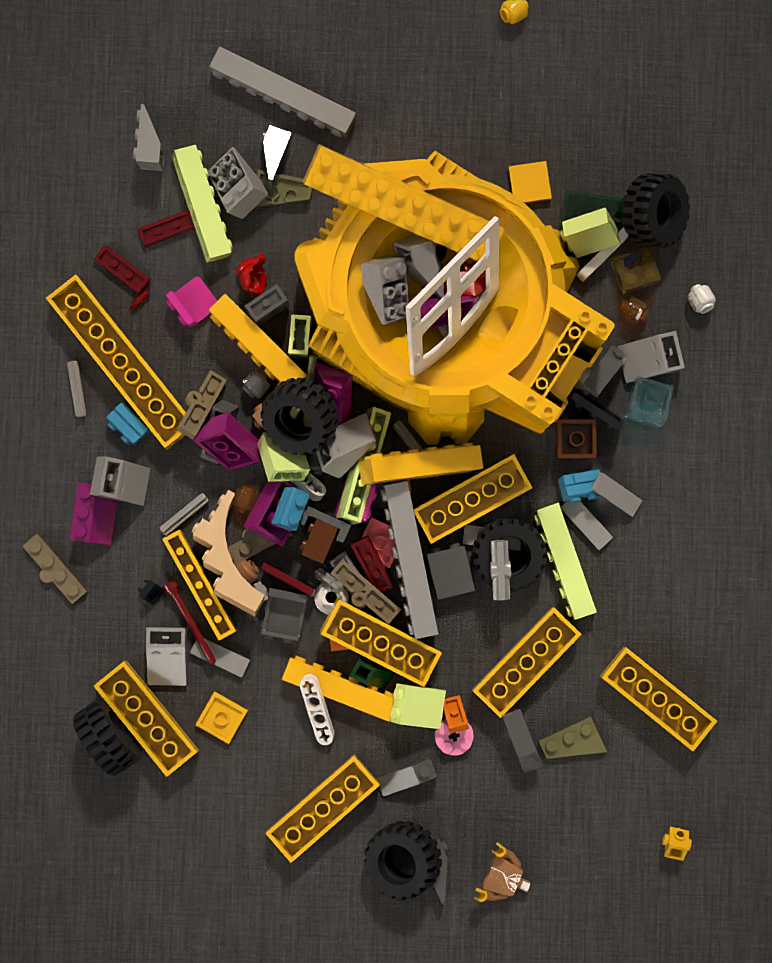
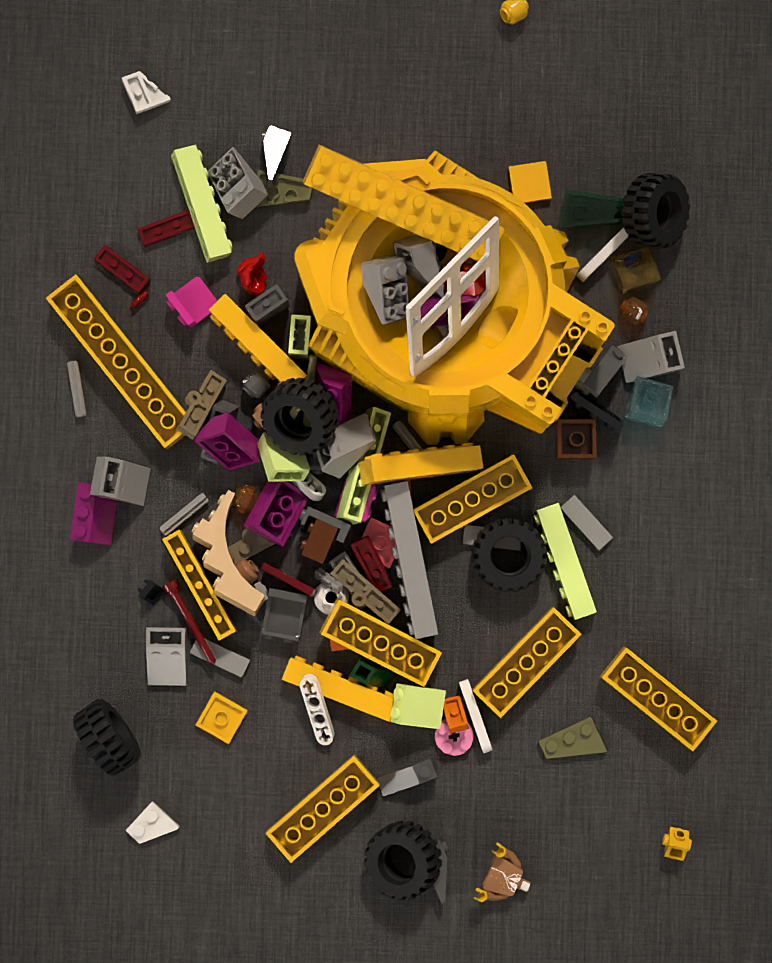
(54, 569): dark tan hinge -> none
(128, 424): dark azure brick -> none
(143, 93): none -> white wing
(146, 718): yellow brick -> none
(149, 150): light grey slope -> none
(151, 824): none -> white wing
(283, 92): light grey brick -> none
(290, 508): dark azure brick -> none
(450, 571): dark grey panel -> none
(475, 716): none -> white beam
(500, 569): light grey piece -> none
(522, 741): dark grey slope -> none
(578, 486): dark azure brick -> none
(590, 233): yellowish green brick -> none
(616, 494): light grey tile -> none
(701, 298): white head -> none

